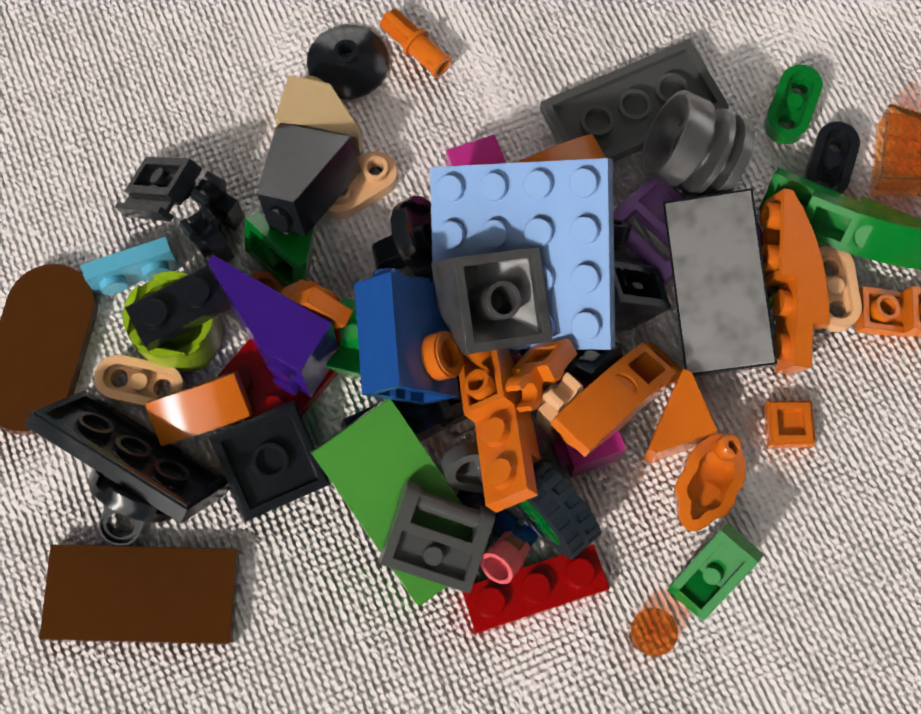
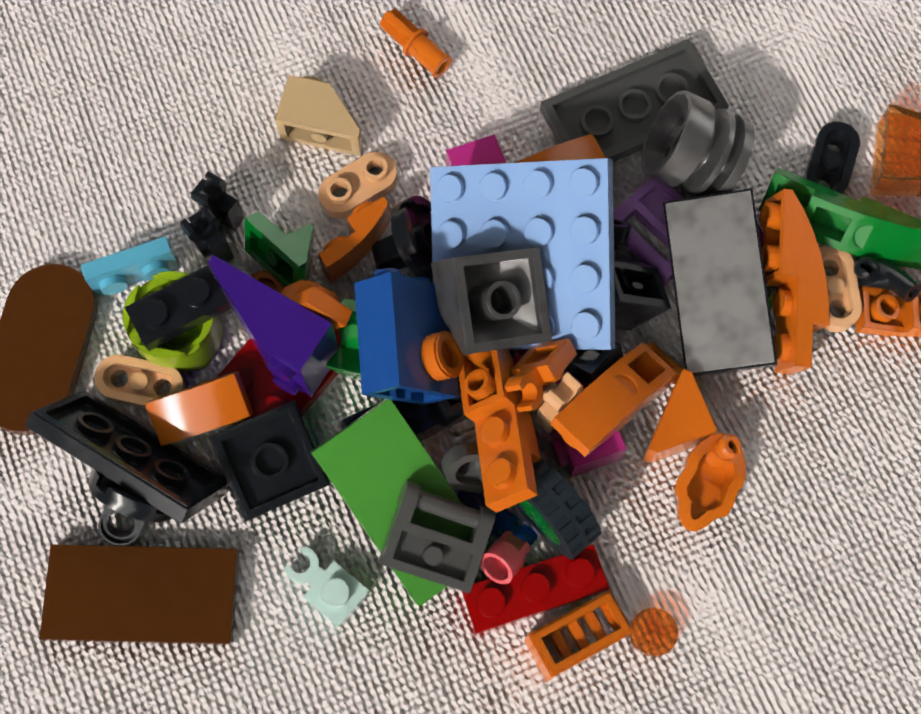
(158, 187): black plate -> none
(304, 176): black slope -> none
(332, 591): none -> light aqua plate
(352, 75): black dish -> none
(365, 227): none -> orange slope
(540, 653): none -> orange slope
(715, 571): green slope -> none
(789, 424): orange tile -> none
(792, 107): green plate -> none
(886, 275): none -> black arm

